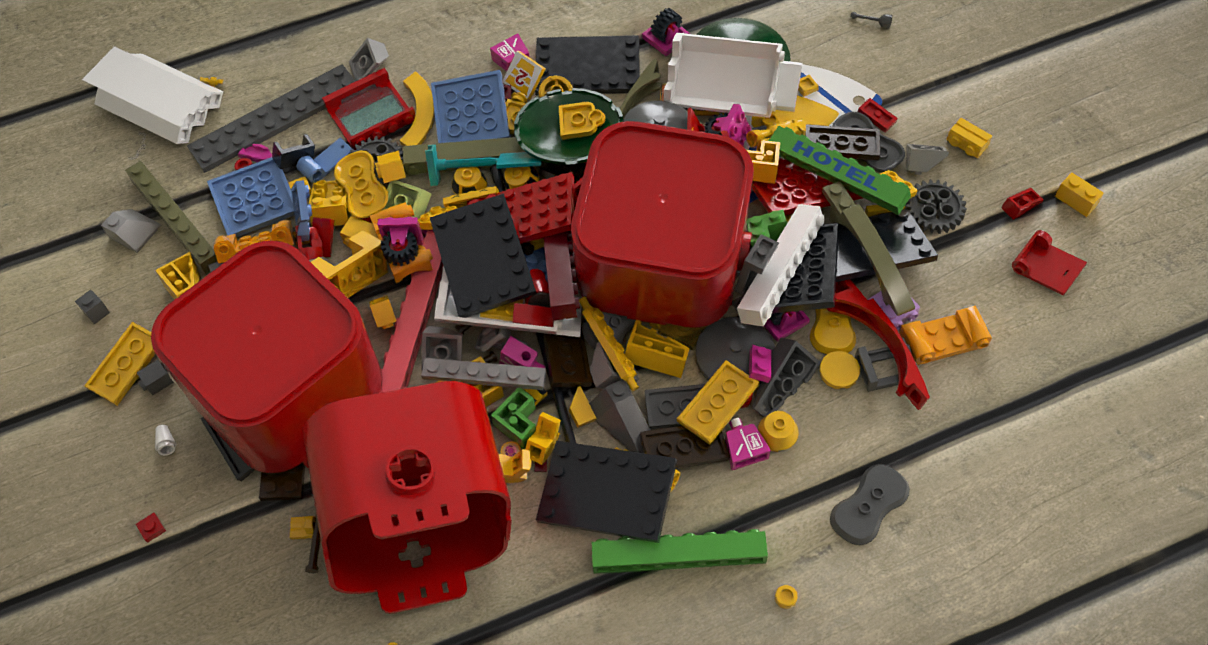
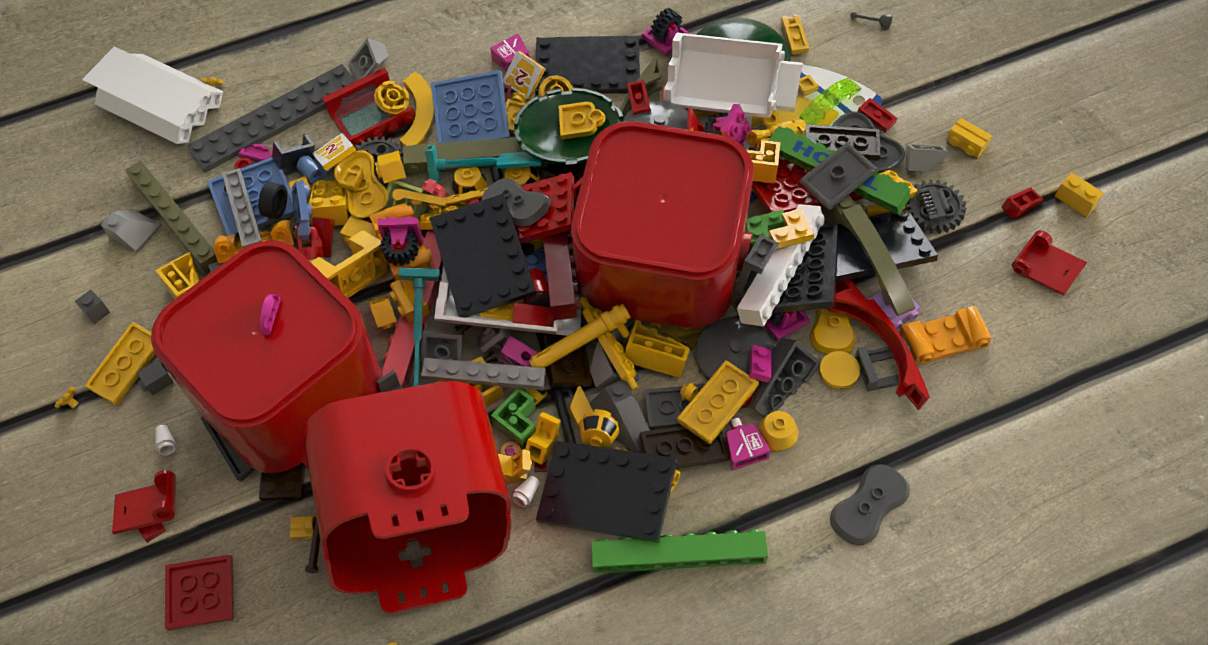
(67, 399): none -> yellow plant
(145, 505): none -> red door
(199, 592): none -> red plate
(241, 207): none -> light grey plate
(268, 313): none -> dark pink tile
(272, 200): none -> black tyre
(334, 151): none -> tile
(351, 179): none -> yellow tile
(389, 382): none -> dark grey bracket
(391, 98): none -> yellow cone
(403, 293): none -> yellow brick
(418, 276): none -> teal piece
(419, 198): none -> yellow plate
(434, 188): none -> coral hinge
(523, 205): none -> dark grey plate
(524, 493): none -> white cone
(598, 429): none -> yellow cone
(607, 321): none -> yellow cylinder
(638, 97): none -> red slope
(688, 392): none -> yellow plate
(786, 596): yellow tile -> none
(795, 35): none -> yellow plate
(795, 232): none -> yellow plate
(828, 99): none -> clear neon green slope
(838, 175): none -> dark grey piece
(936, 200): none -> dark grey piece

